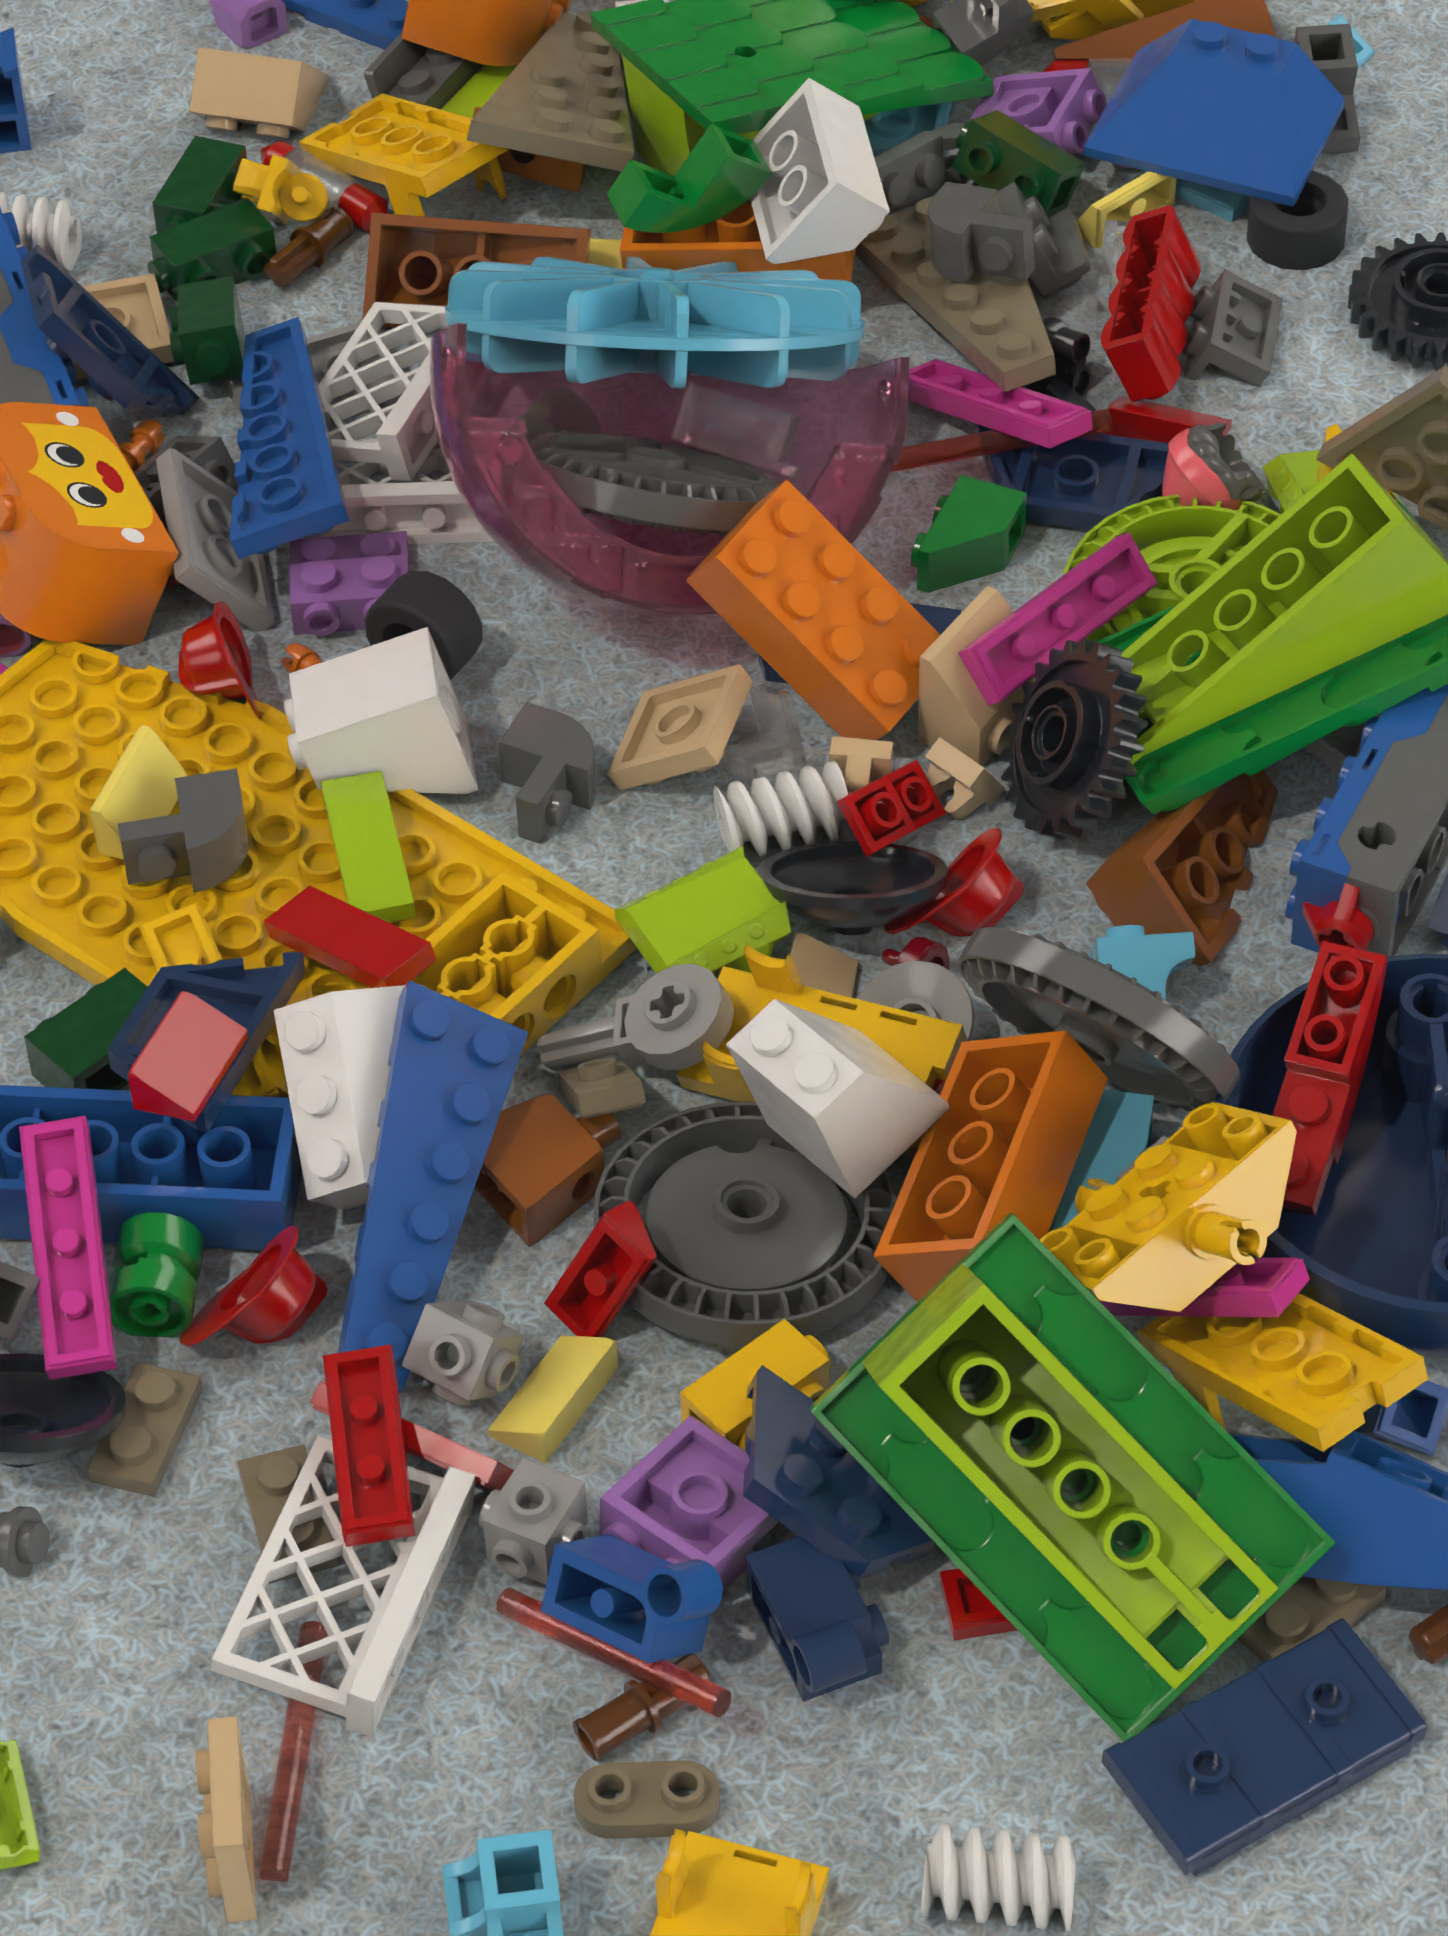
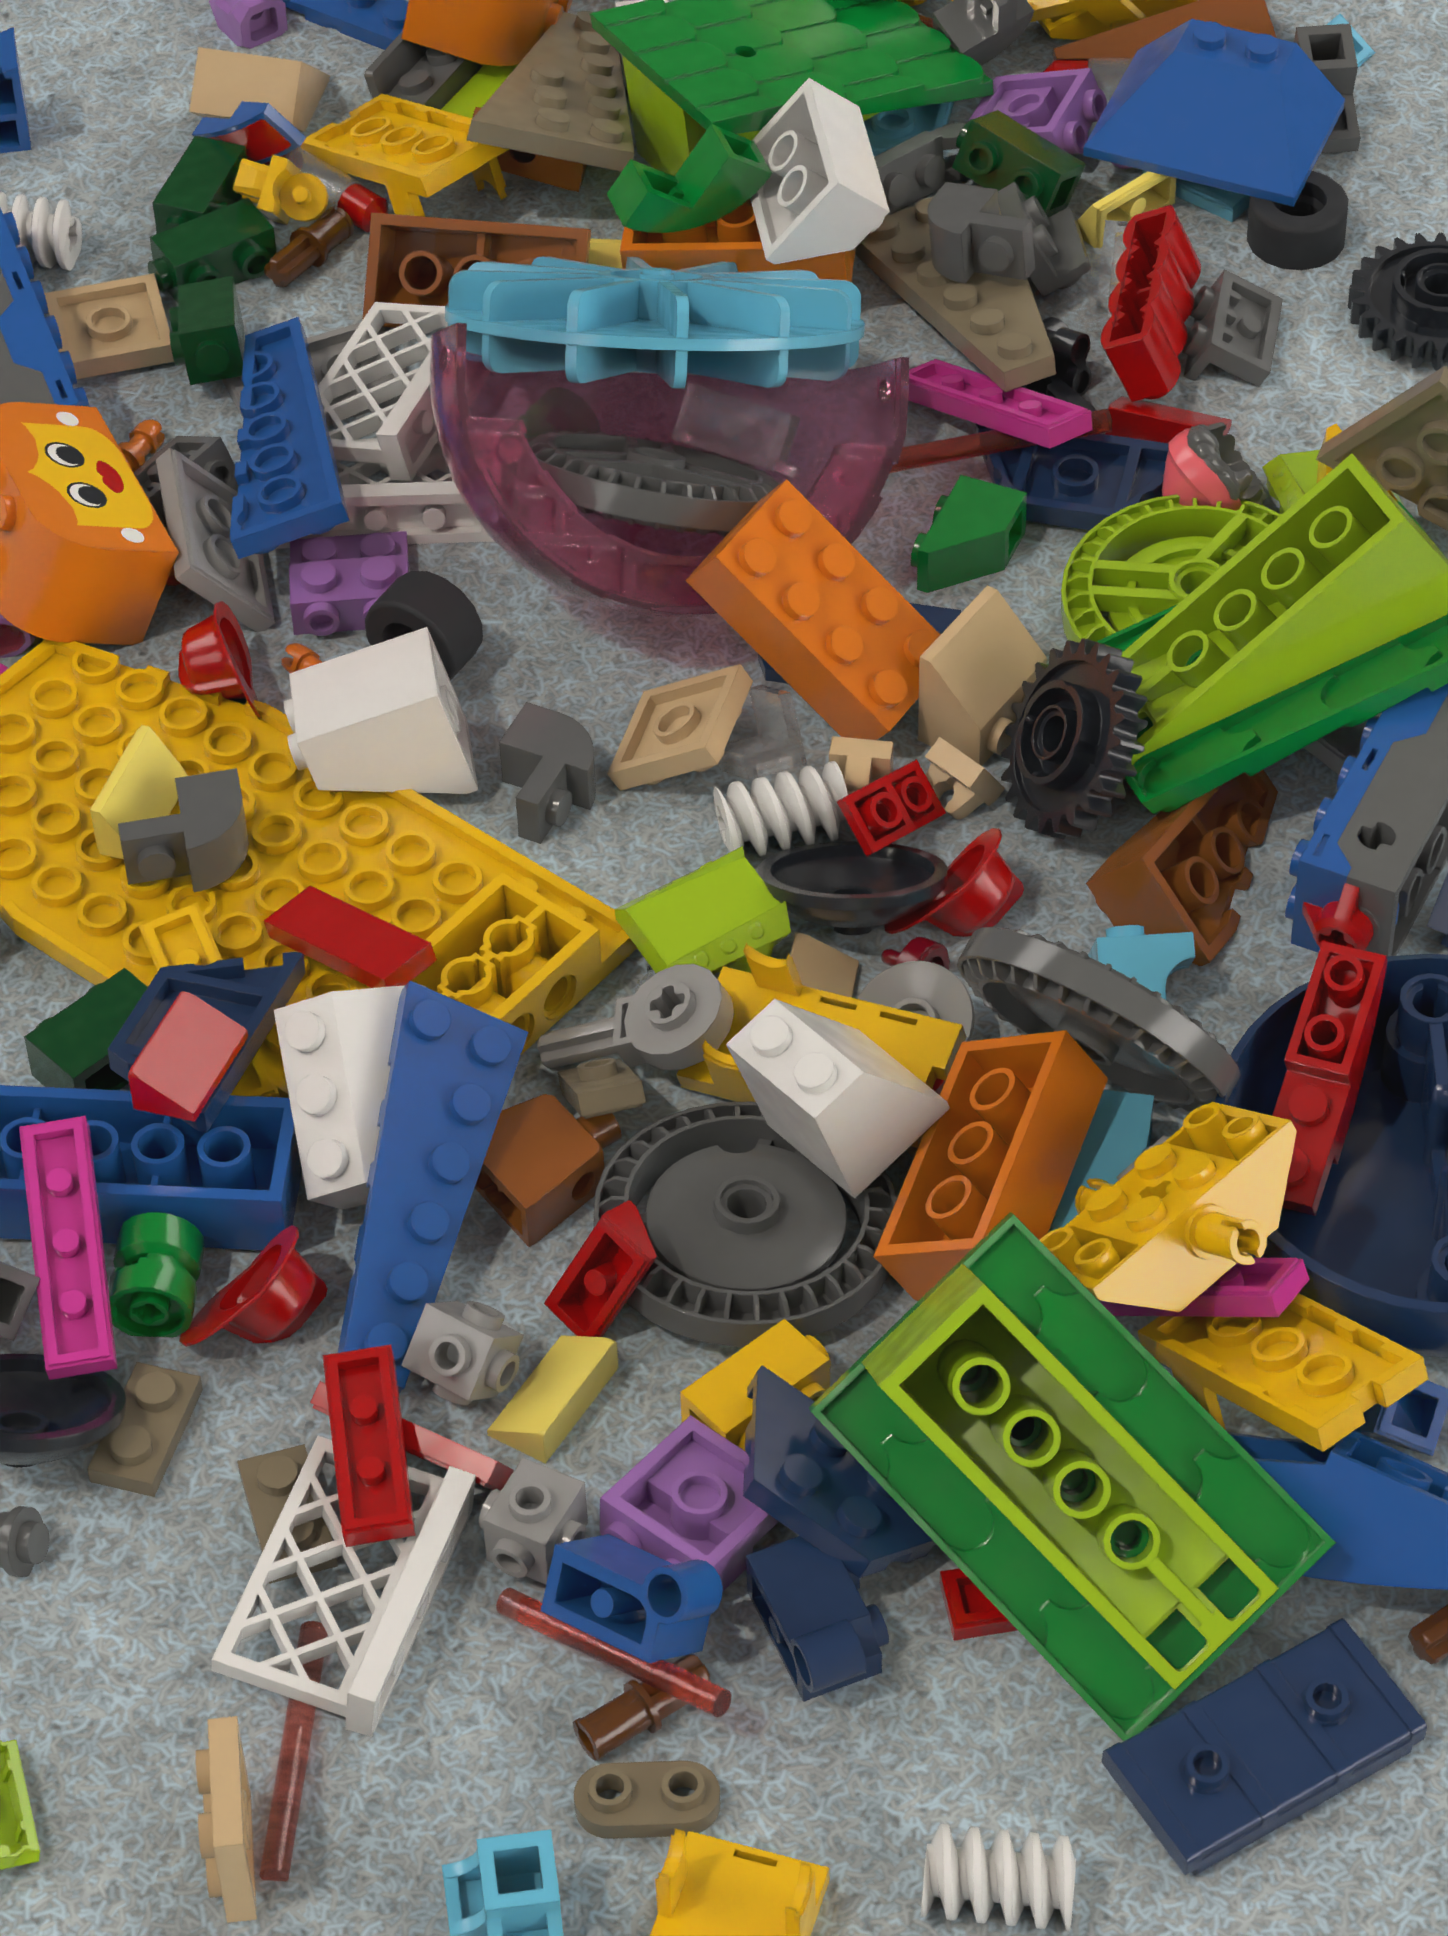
(98, 343): dark blue wing -> none
(257, 128): none -> slope
(368, 846): lime tile -> none
(1061, 612): dark pink tile -> none
(1308, 1610): dark tan plate -> none

